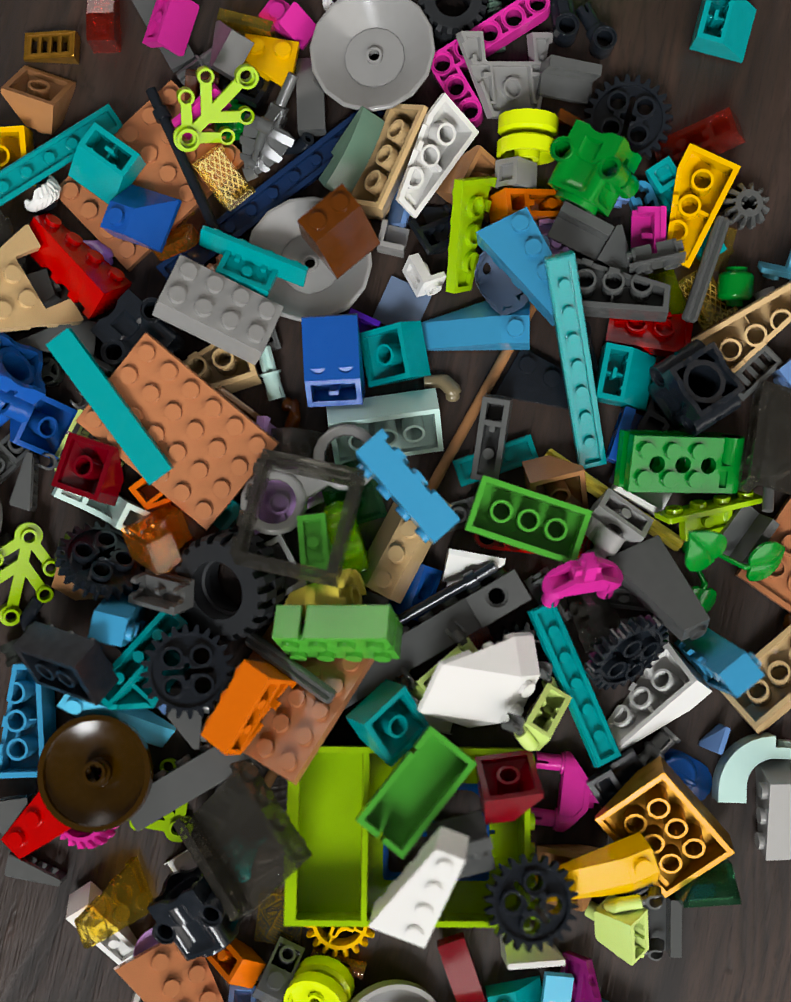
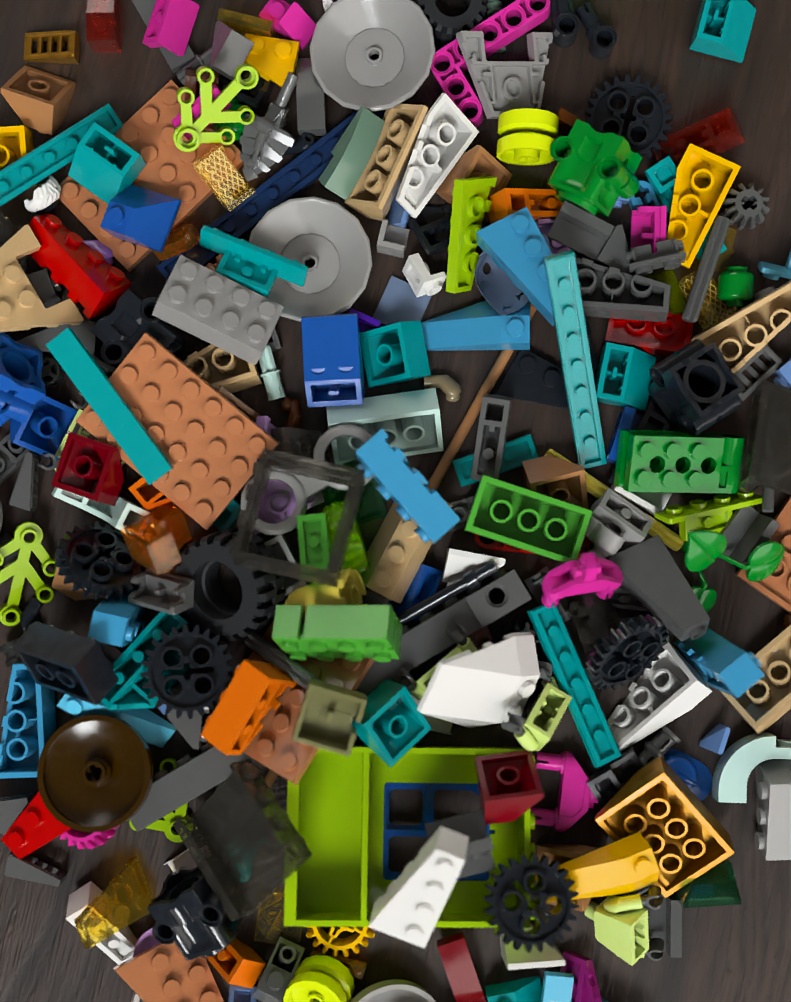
(163, 116): black bar -> none
(328, 717): none -> olive piece
(338, 231): reddish brown slope -> none
(415, 791): bright green piece -> none
(515, 173): light grey brick -> none
(567, 79): dark grey panel -> none

